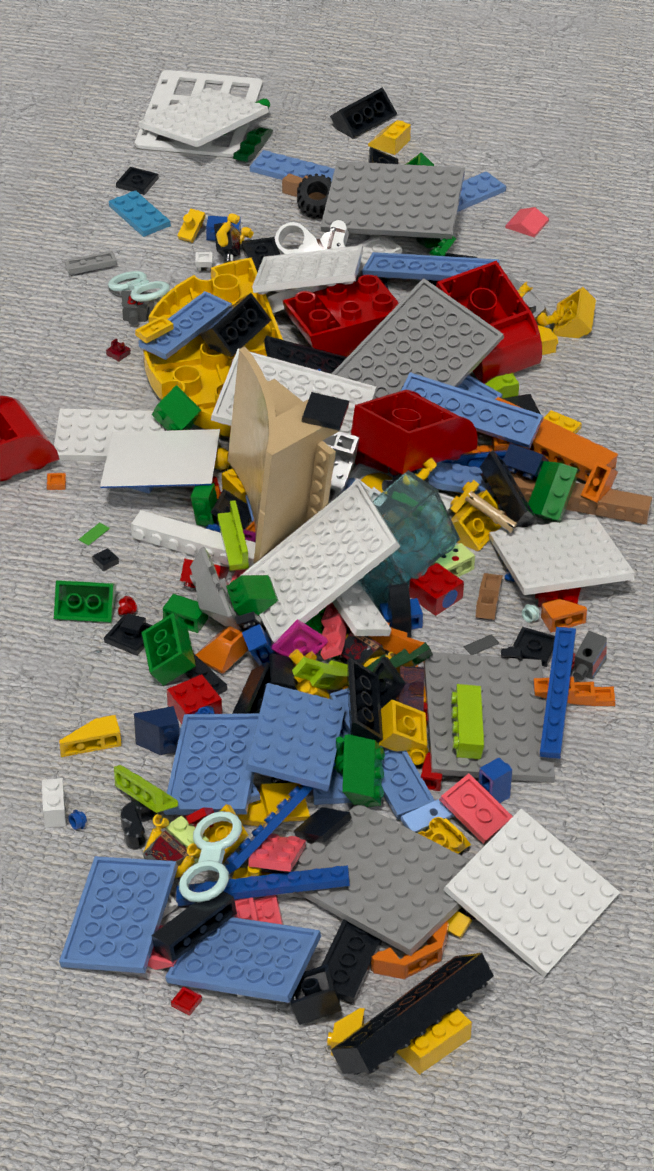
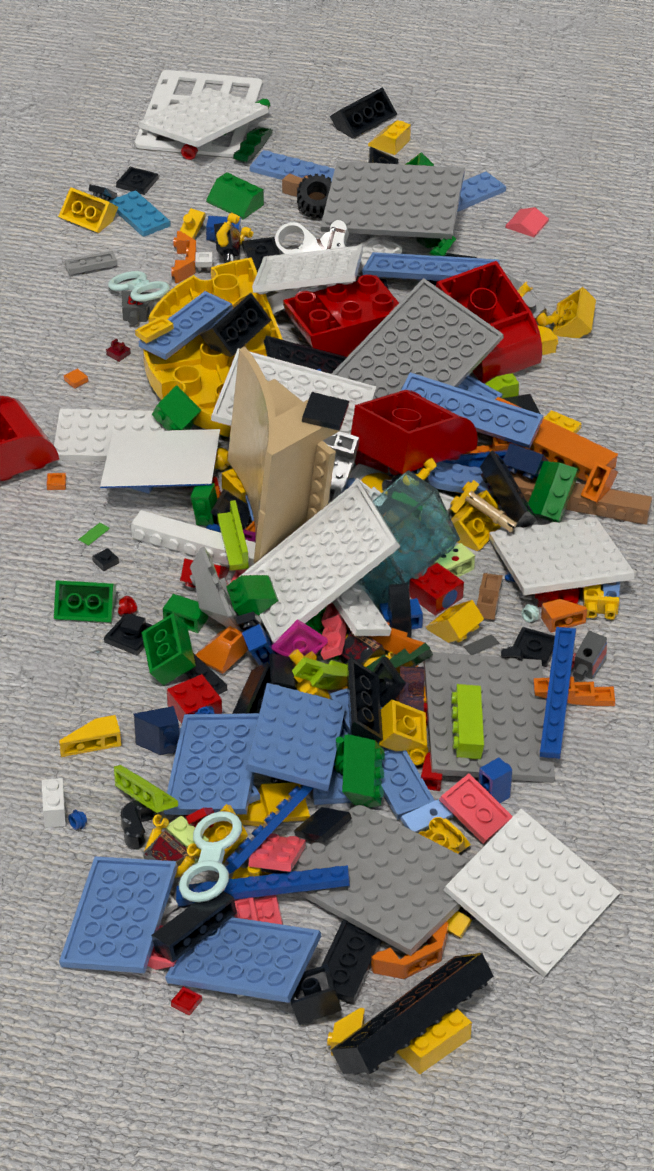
(75, 378): none -> orange tile
(87, 210): none -> yellow slope
(102, 192): none -> black plate
(184, 268): none -> orange slope
(189, 151): none -> red tile
(236, 196): none -> green slope
(456, 622): none -> yellow slope
(601, 600): none -> yellow hips

